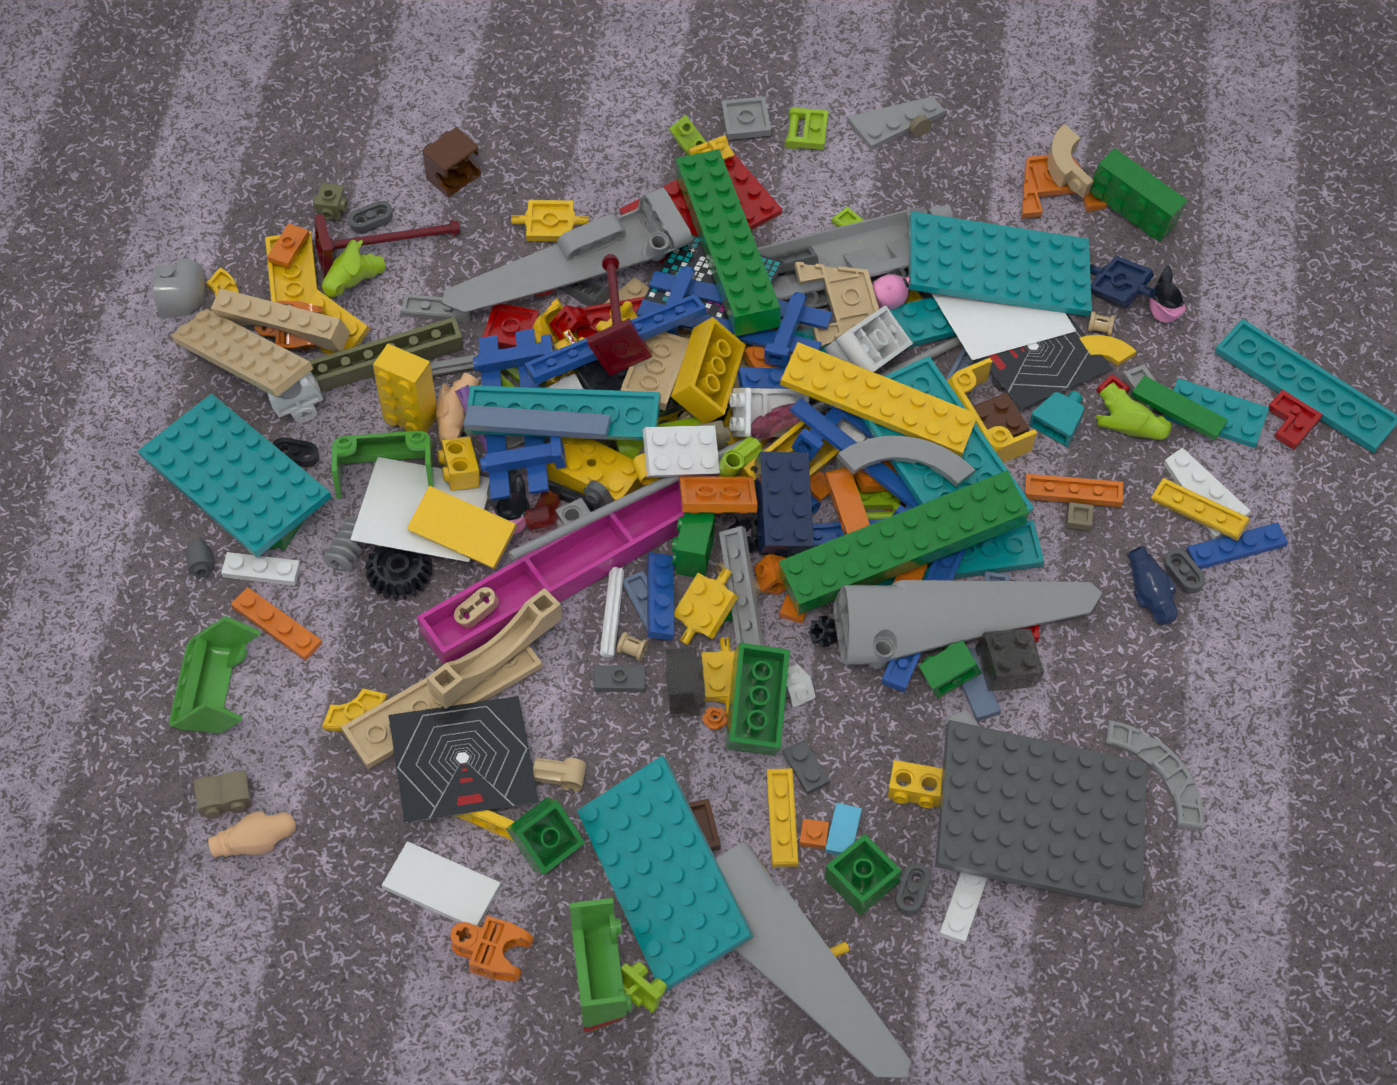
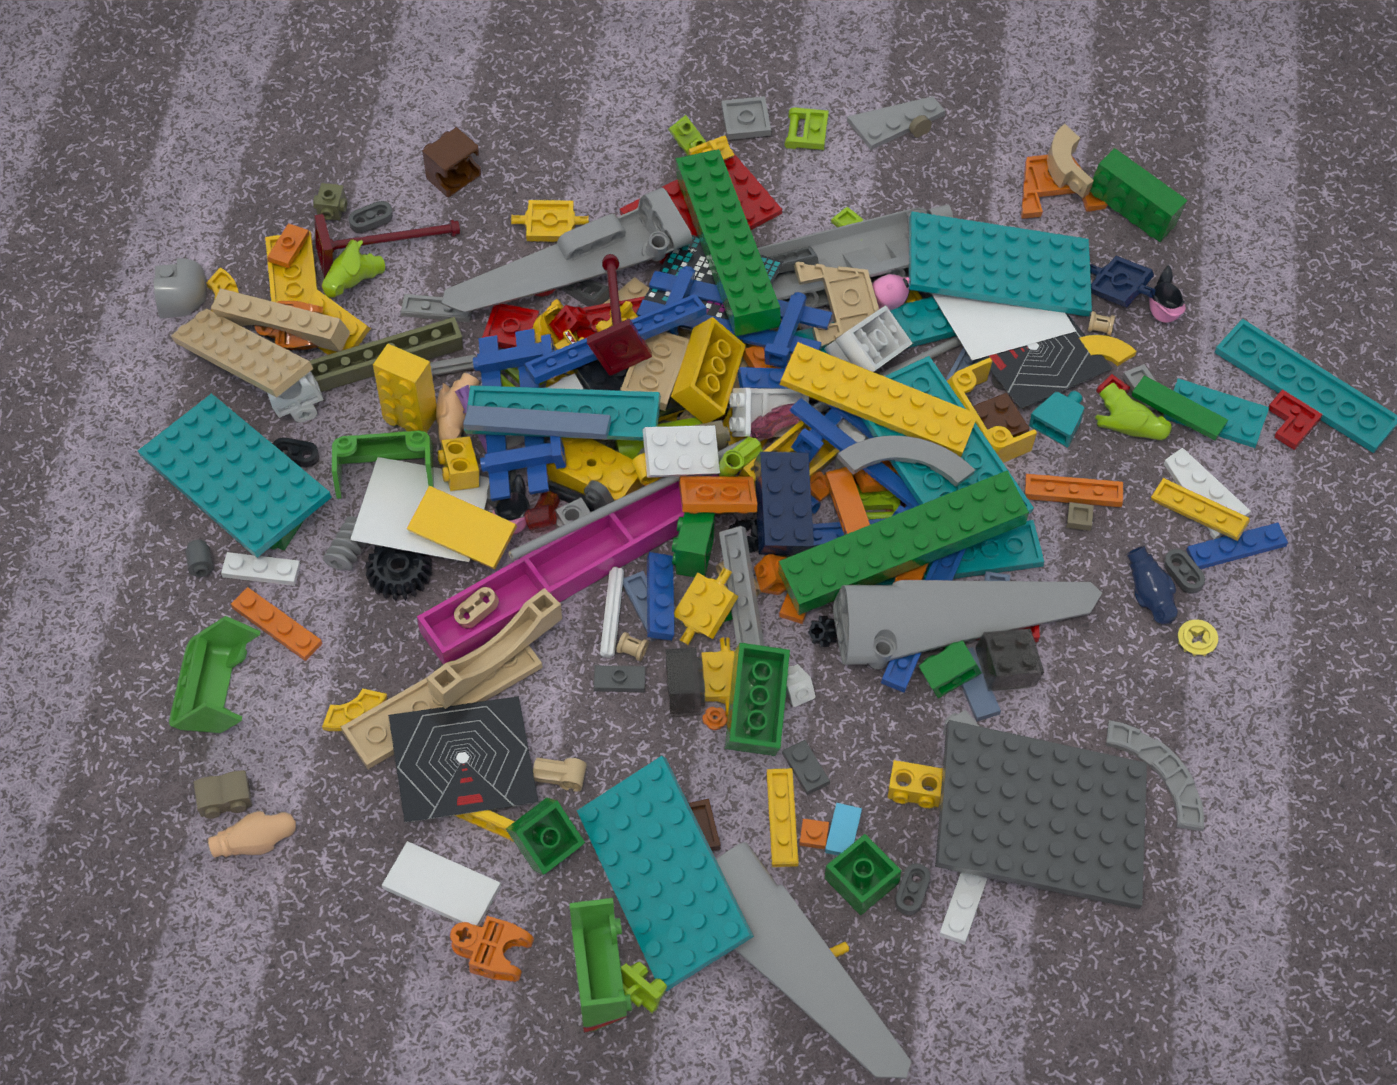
(1197, 628): none -> light yellow gear

